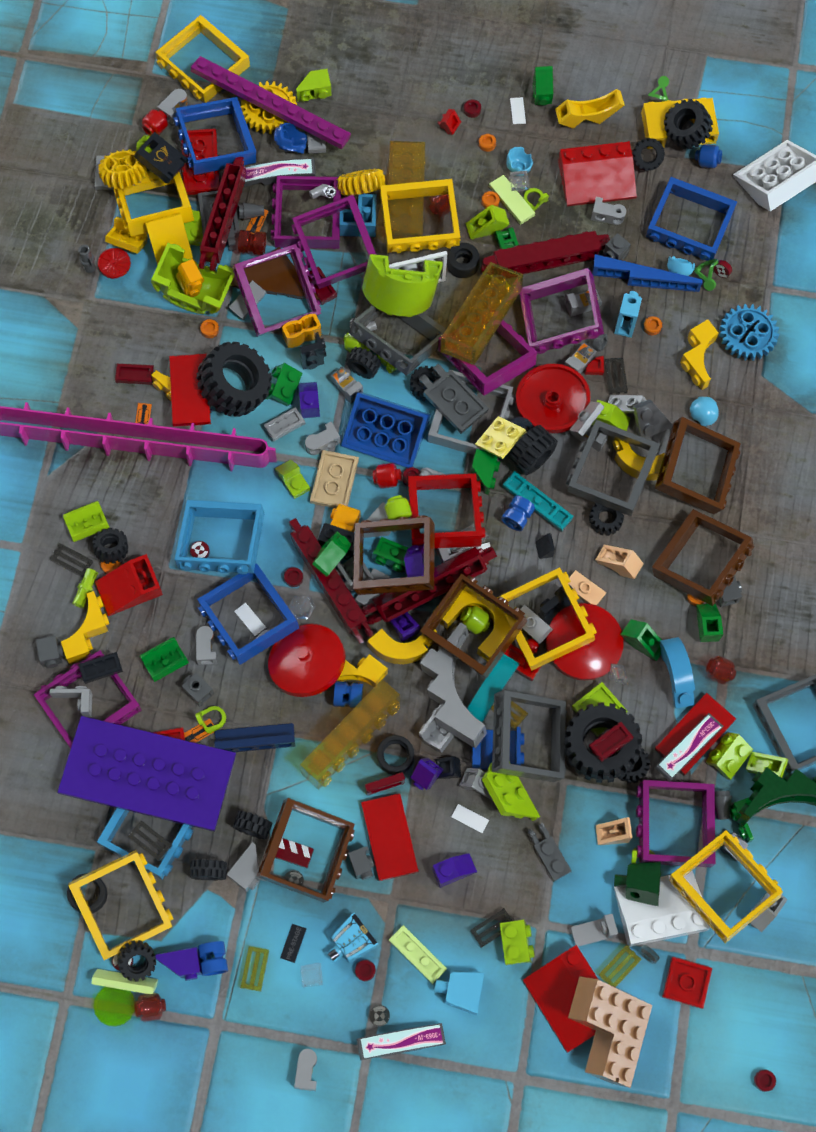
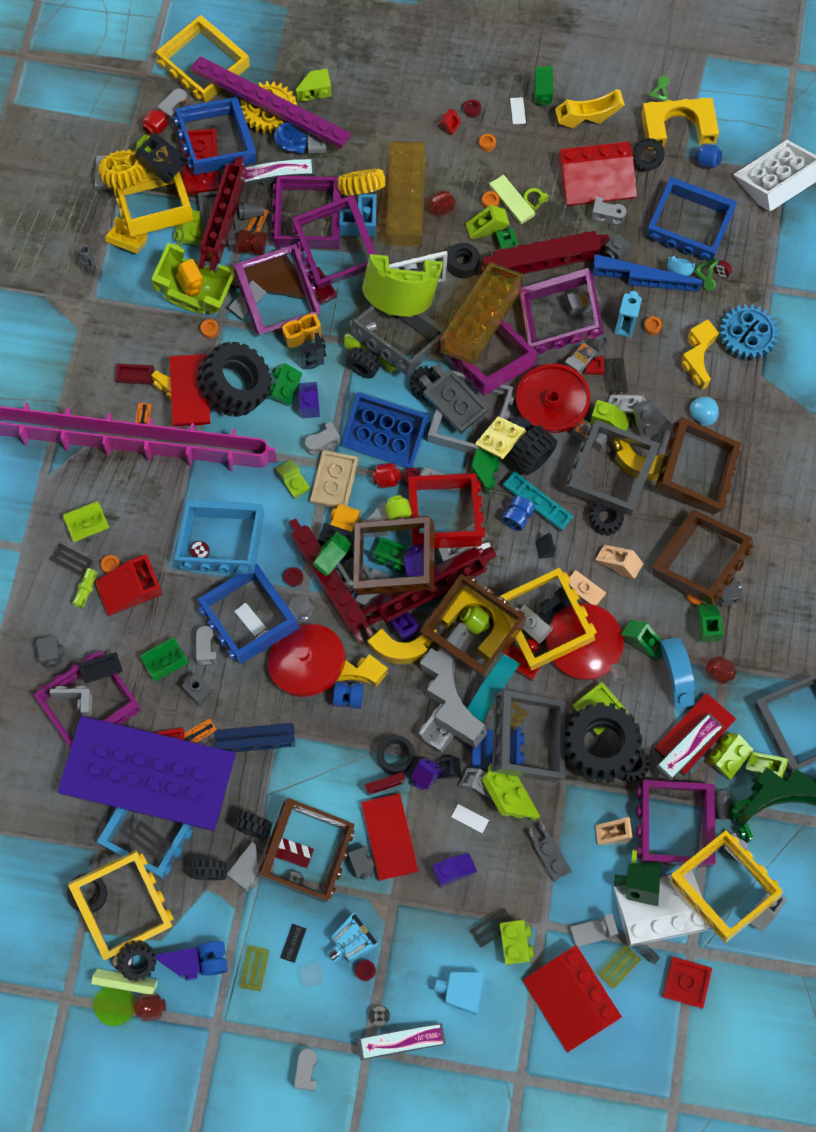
(79, 645): yellow arch -> none
(110, 554): black tyre -> none
(114, 263): red wheel -> none
(168, 230): yellow tile -> none
(199, 716): lime piece -> none
(284, 424): light grey plate -> none
(322, 190): light grey arm -> none
(346, 384): light grey leg -> none
(350, 734): clear yellow brick -> none
(413, 190): yellow window -> none
(417, 954): yellowish green tile -> none
(518, 160): medium azure hair -> none
(519, 181): clear tile -> none
(586, 418): light grey plate -> none
(611, 741): dark red tile -> none
(619, 1028): medium nougat piece -> none
(697, 132): black tyre -> none
(764, 1080): dark red tile -> none

